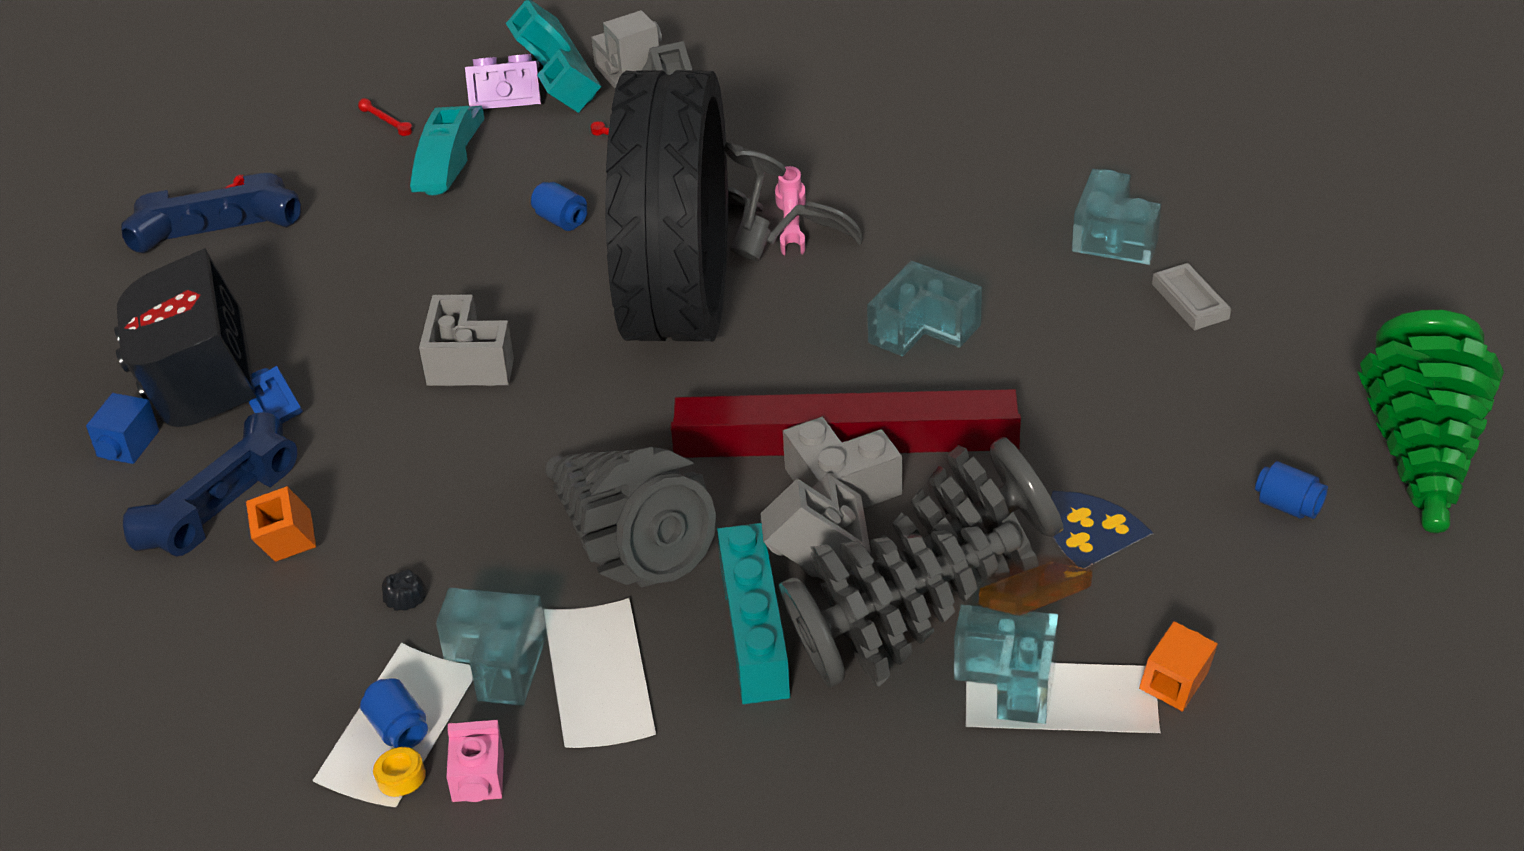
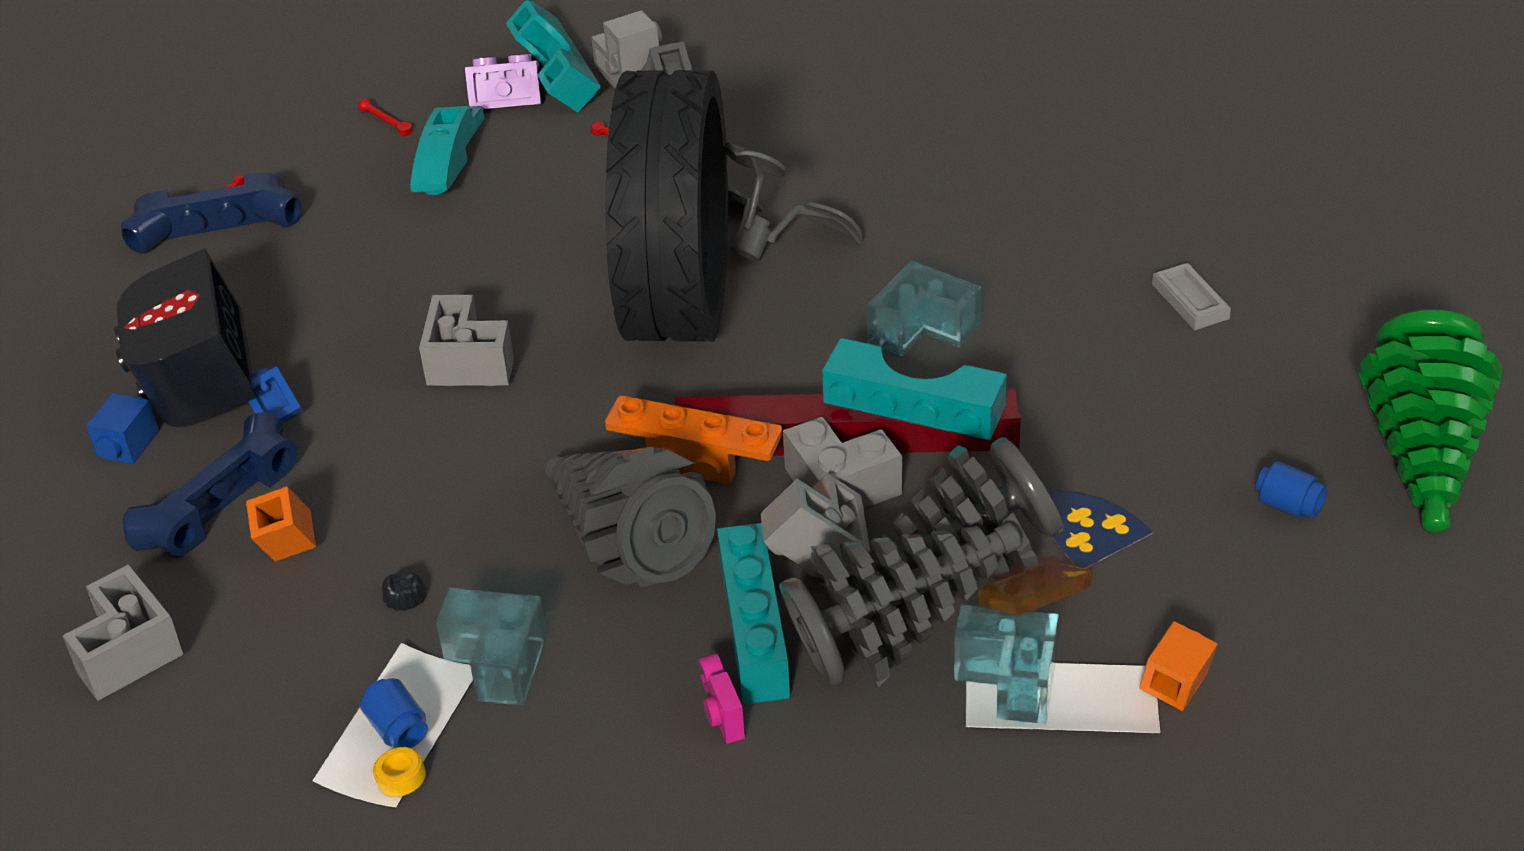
(125, 639): none -> light grey brick
(475, 761): bright pink brick -> none
(559, 205): blue brick -> none
(598, 675): white sticker -> none
(696, 435): none -> orange bracket
(723, 704): none -> dark pink plate
(788, 194): bright pink brick -> none
(960, 402): none -> teal arch
(1112, 223): clear light blue brick -> none

